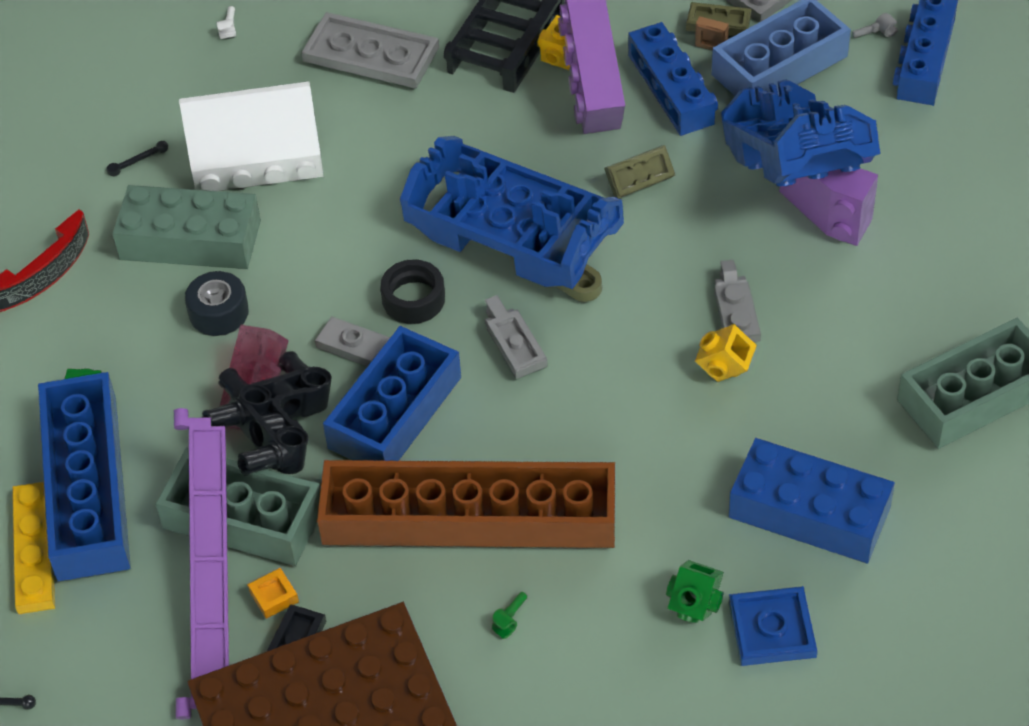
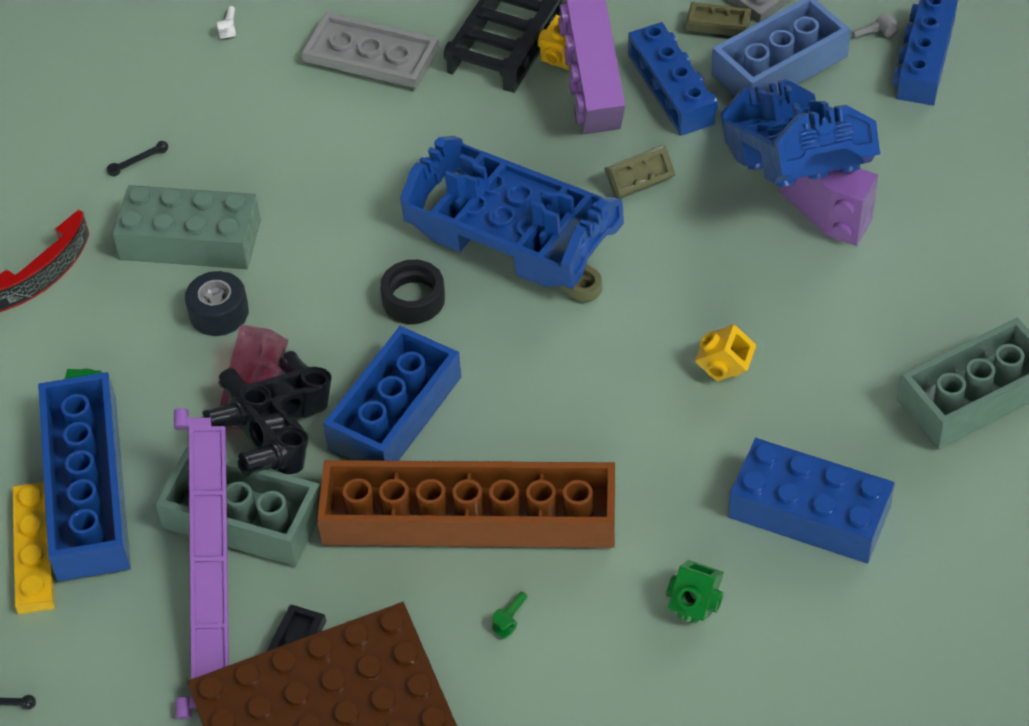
(252, 137): white slope -> none
(273, 593): light orange plate -> none
(350, 341): light grey plate -> none
(513, 339): light grey hinge -> none
(710, 33): medium nougat tile -> none
(735, 301): light grey hinge -> none
(772, 626): blue tile -> none

